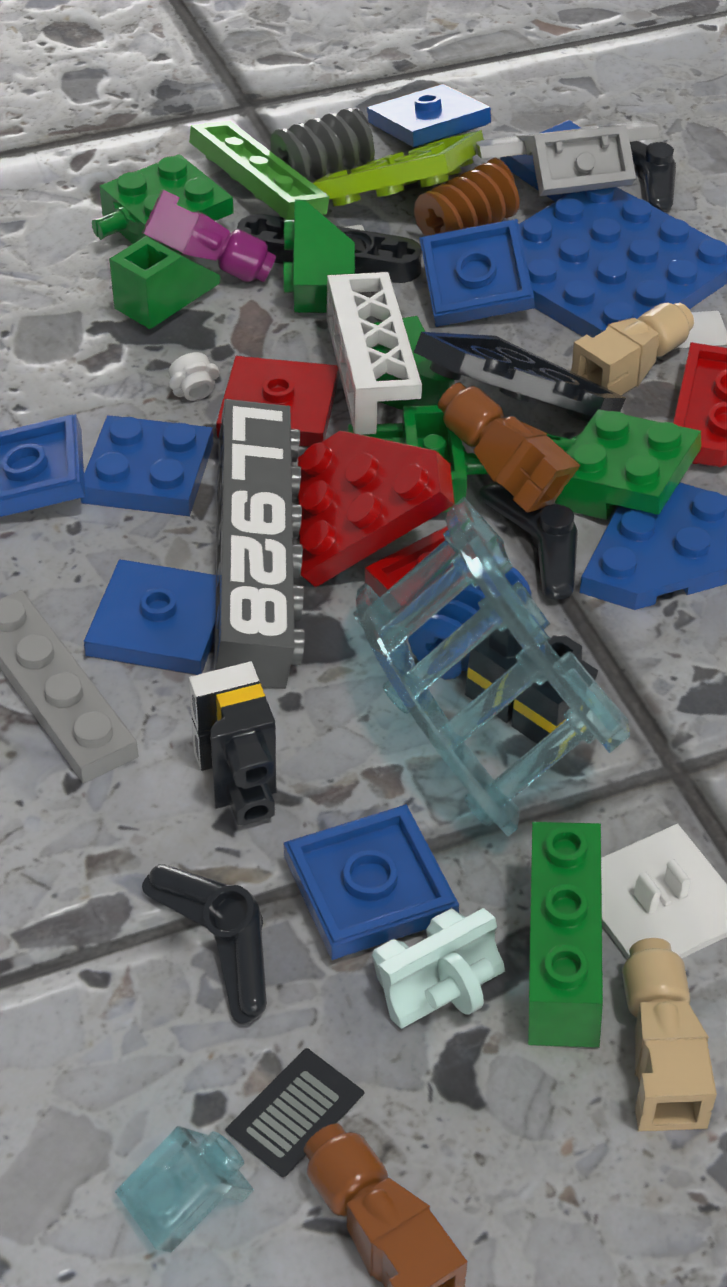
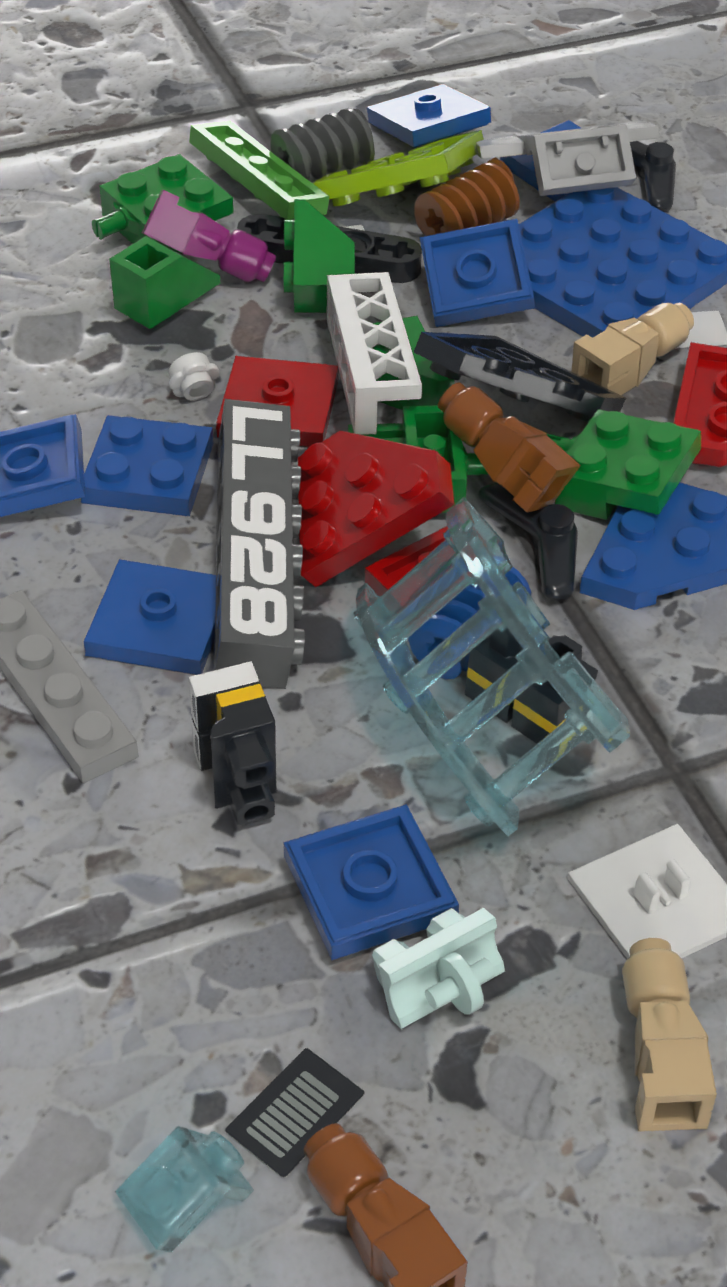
(235, 922): black piece -> none
(565, 935): green brick -> none

